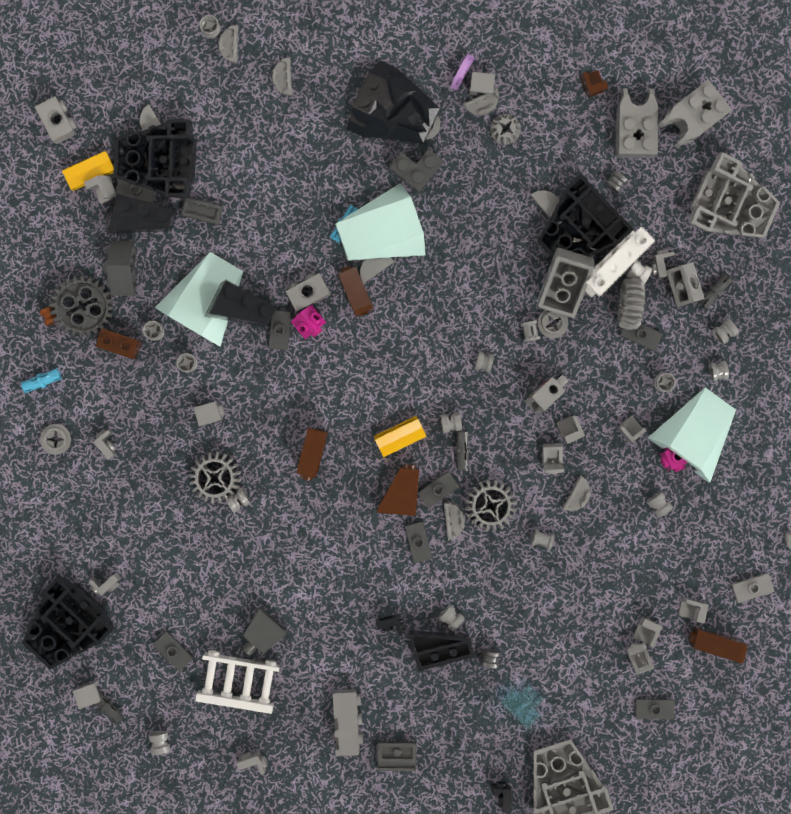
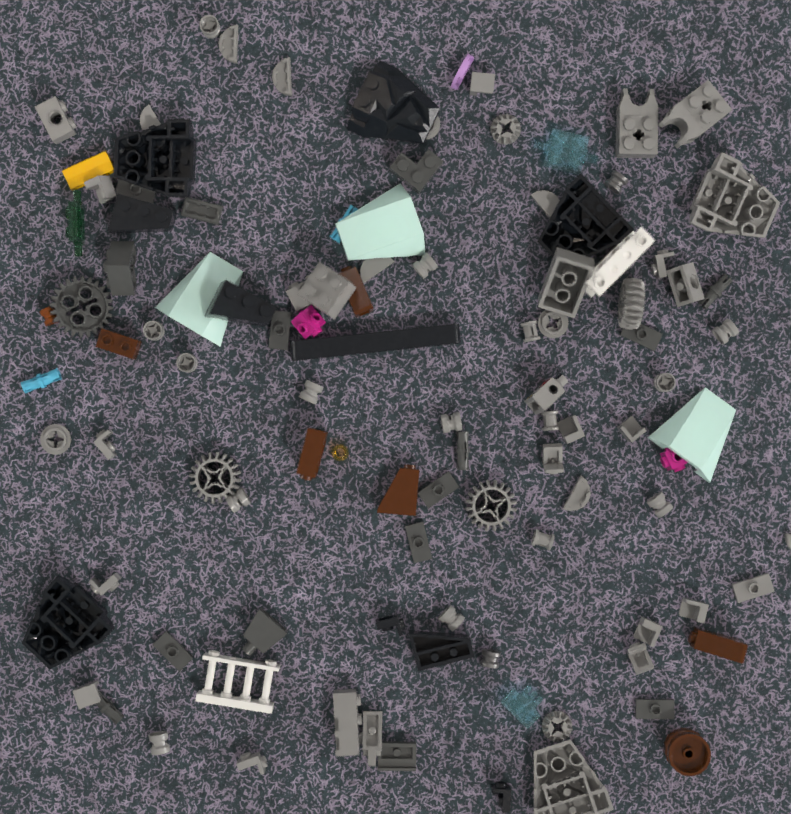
(76, 227): none -> clear green plate
(209, 413): light grey brick -> none
(311, 391): none -> light grey wheel
(326, 290): none -> light grey brick
(340, 458): none -> clear yellow axle
(372, 735): none -> light grey hinge
(375, 342): none -> black beam
(399, 436): yellow piece -> none
(425, 265): none -> light grey wheel
(454, 520): light grey tile -> none
(482, 104): light grey tile -> none
(484, 361): light grey wheel -> none
(550, 420): none -> light grey bush
(556, 717): none -> light grey gear
(566, 151): none -> clear light blue plate
(593, 83): reddish brown panel -> none
(639, 271): white wheel -> none
(690, 762): none -> reddish brown wheel
(718, 371): light grey wheel -> none

